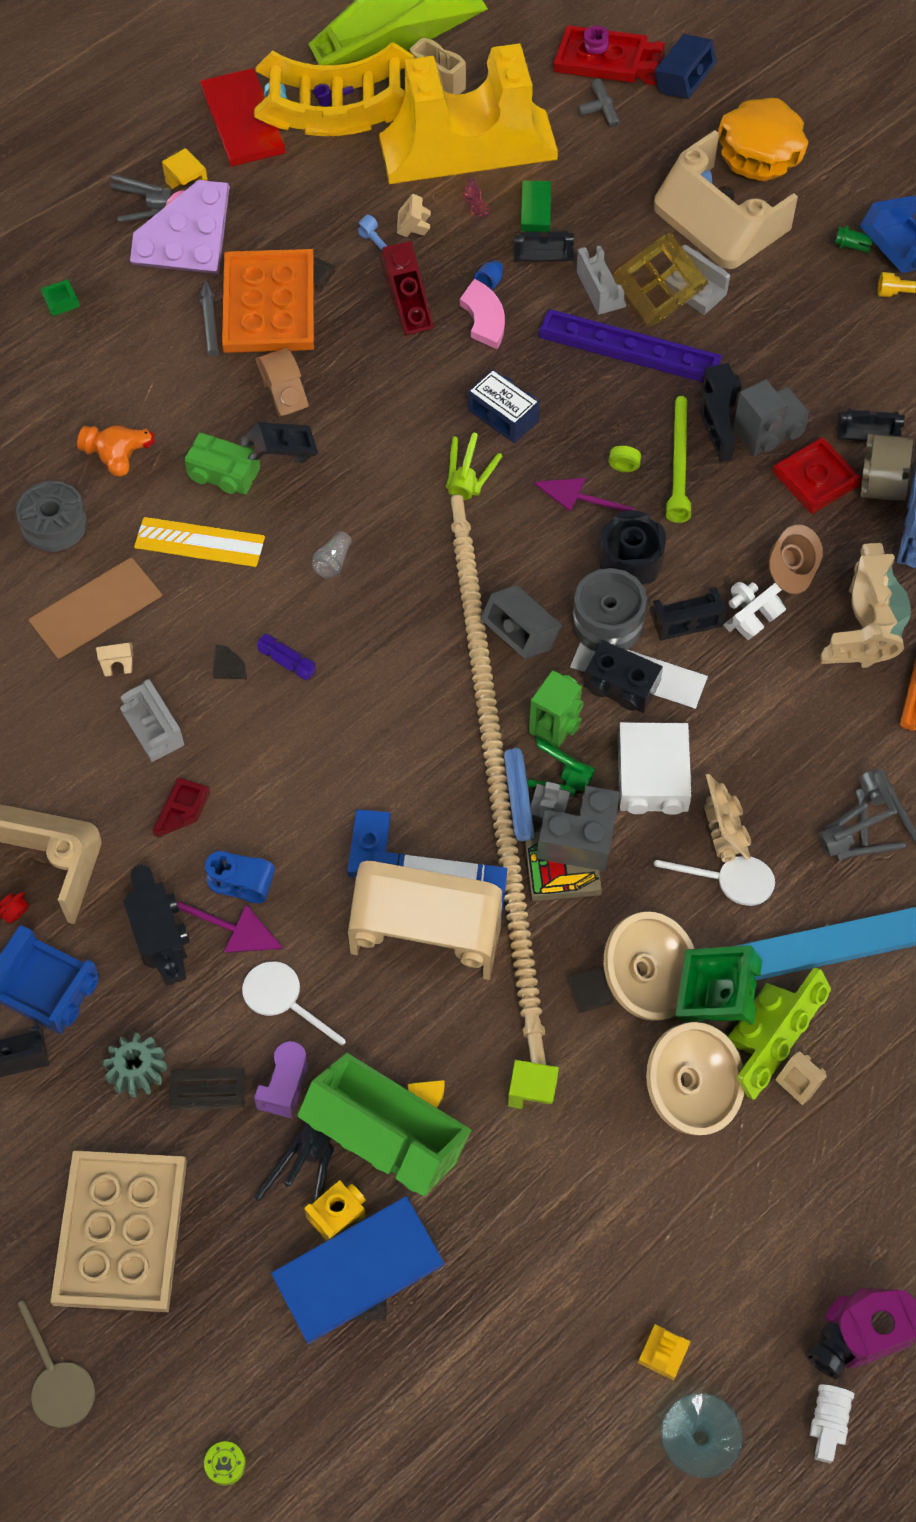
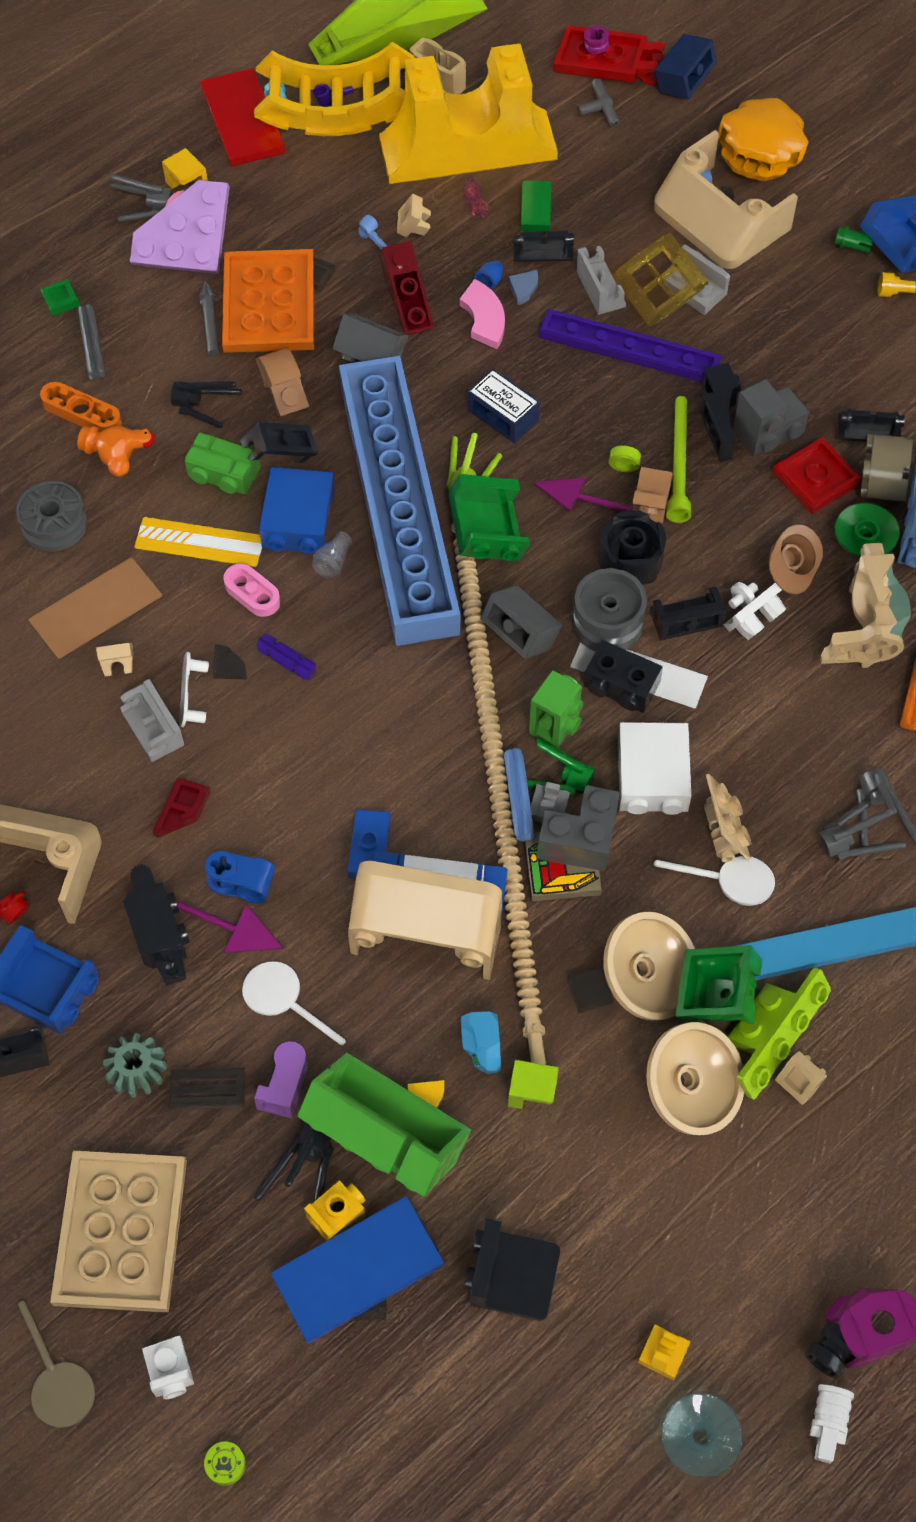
(74, 398): none -> orange beam
(91, 342): none -> dark grey axle
(168, 1368): none -> white bracket
(185, 714): none -> white piece
(188, 395): none -> black plant
(253, 592): none -> bright pink plate
(296, 509): none -> blue panel
(367, 340): none -> dark grey brick
(399, 502): none -> medium blue brick
(482, 1040): none -> dark azure rock
(486, 518): none -> green panel
(512, 1273): none -> black bracket
(523, 285): none -> sand blue tile
(652, 493): none -> medium nougat brick
(866, 520): none -> green dish

